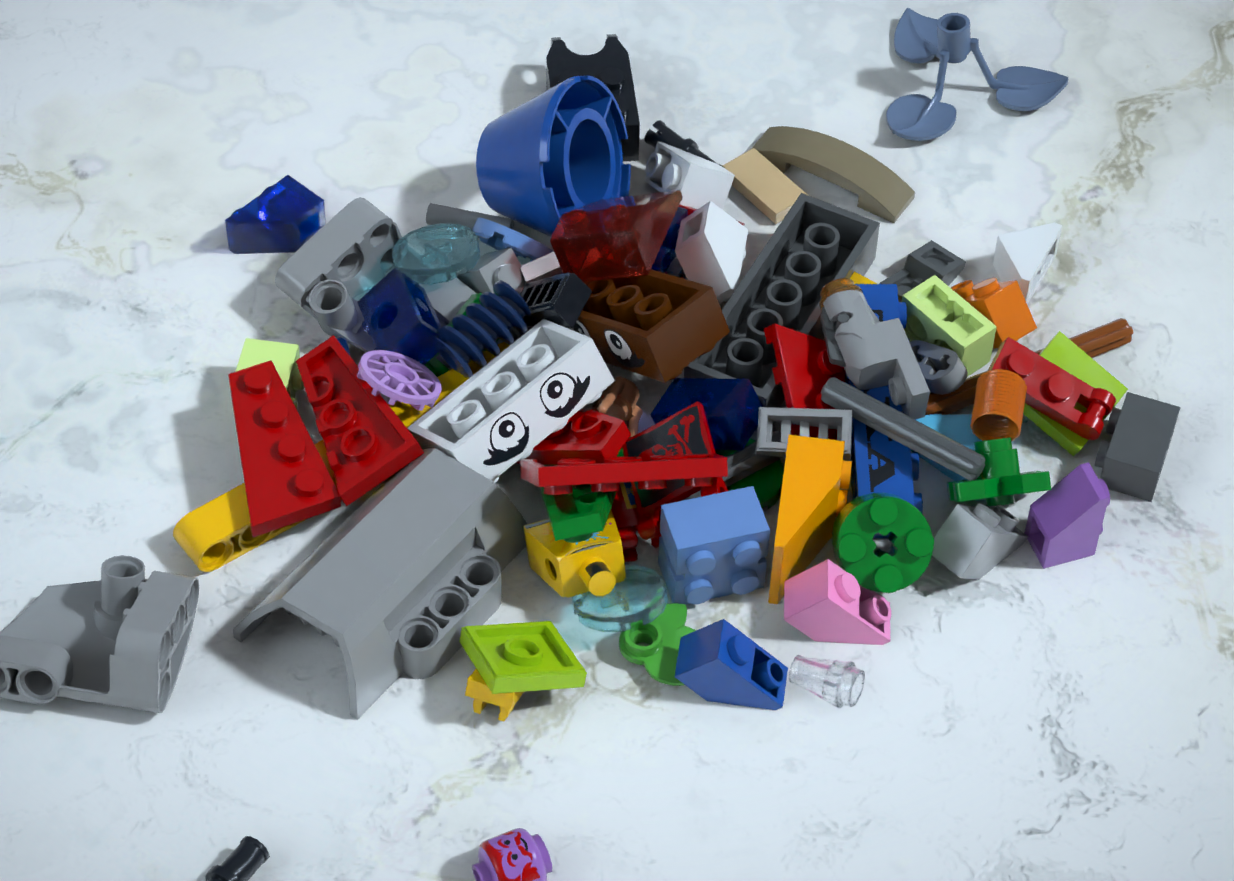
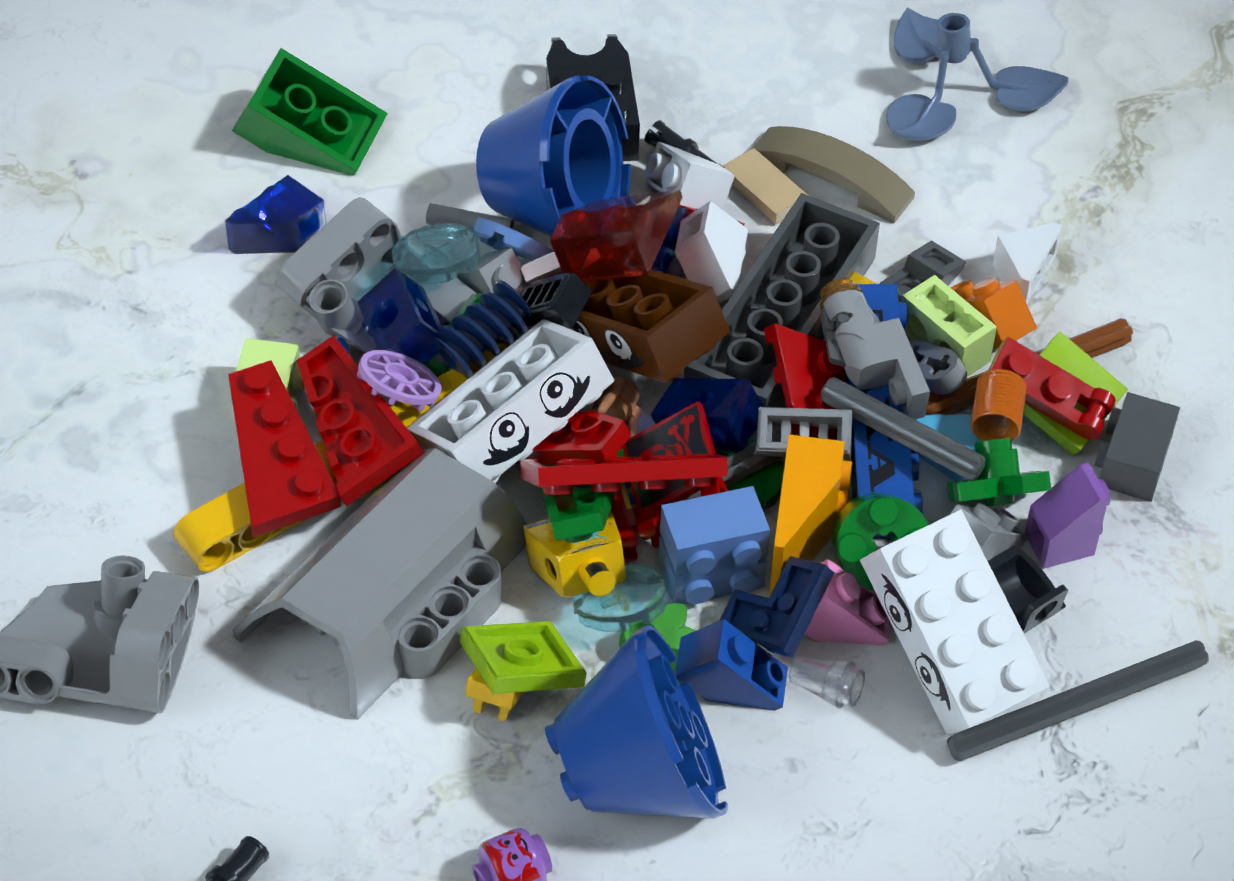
(309, 117): none -> green slope
(639, 738): none -> blue cone
(782, 619): none -> dark blue tile
(954, 623): none -> white brick
(1027, 588): none -> black piece
(1077, 700): none -> dark grey axle

